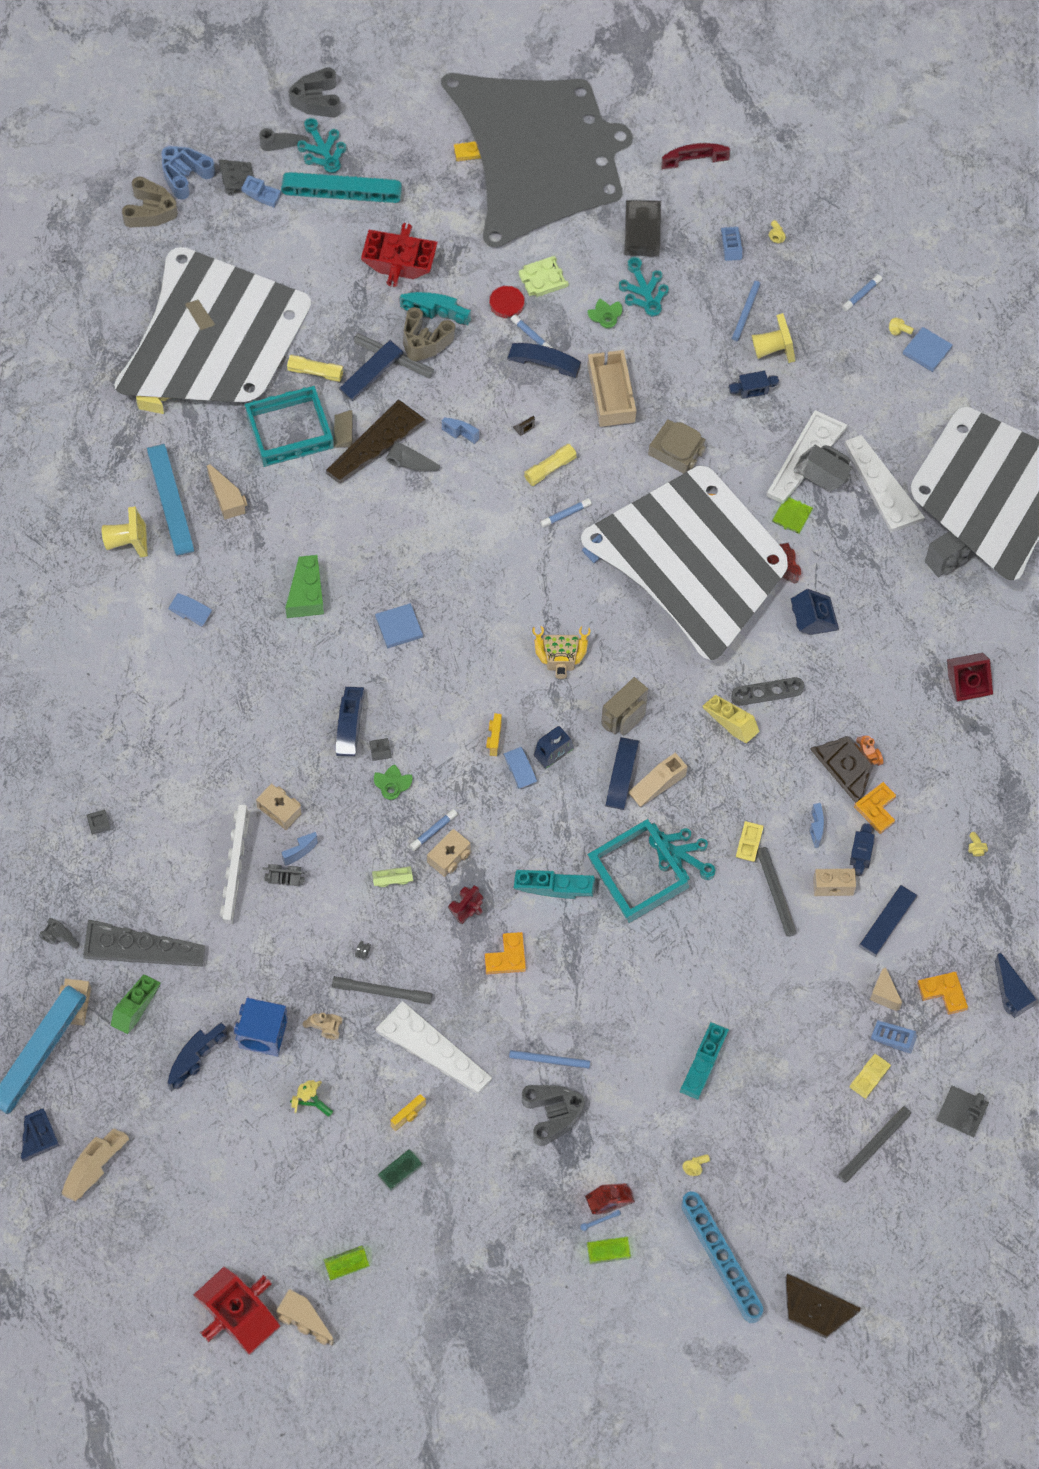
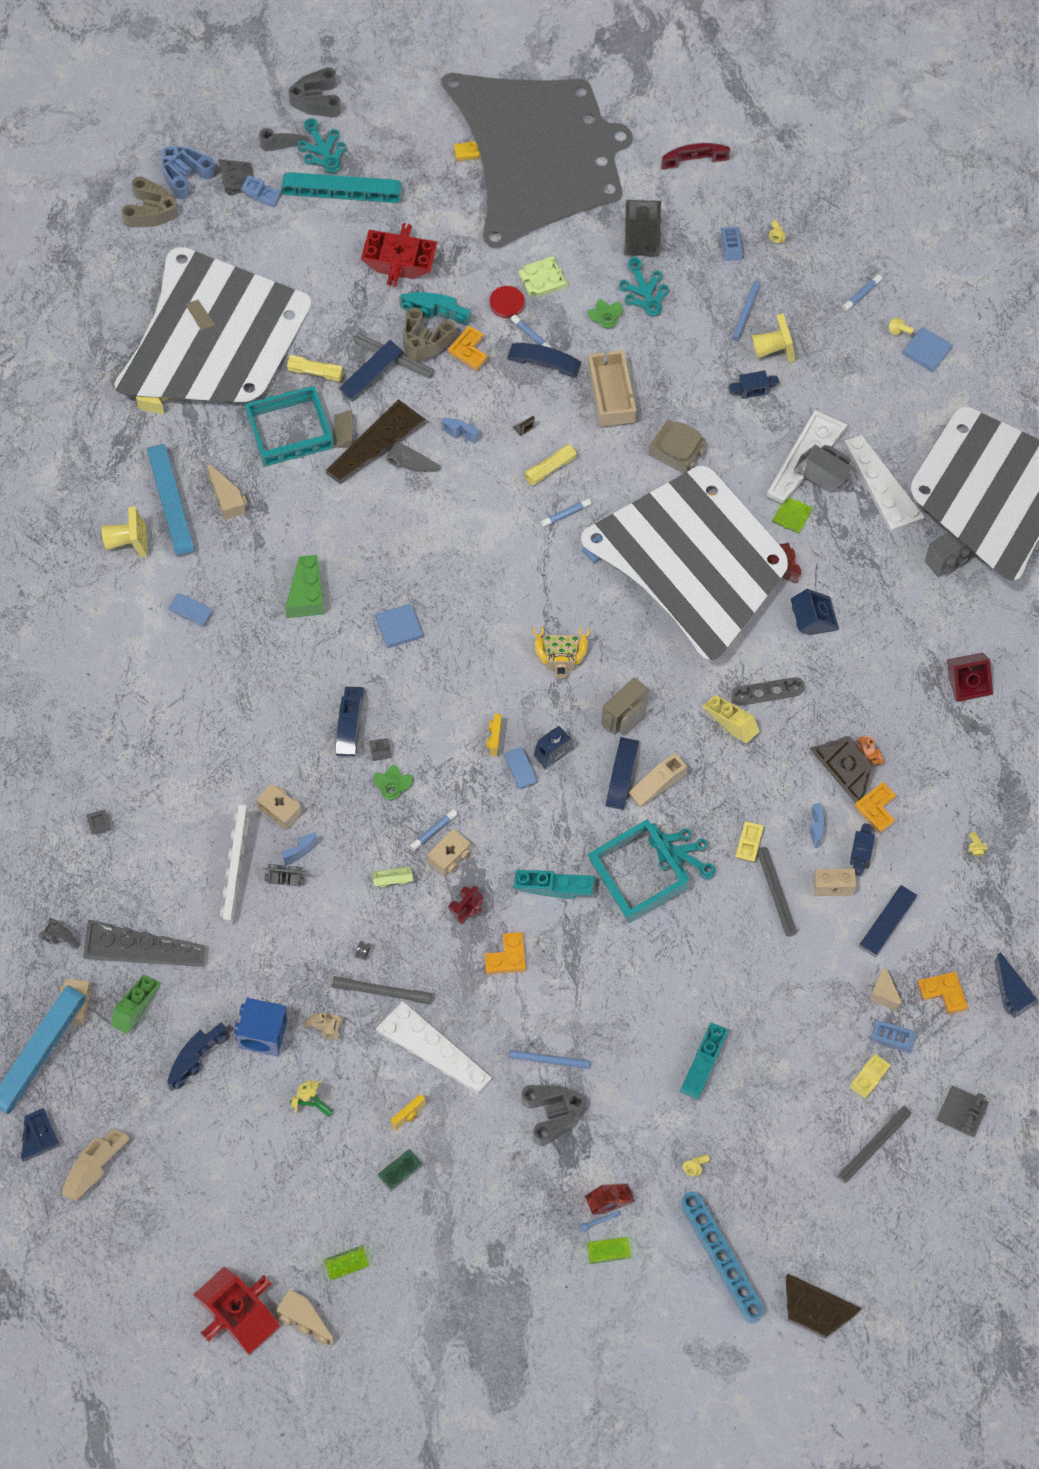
(465, 350): none -> light orange plate

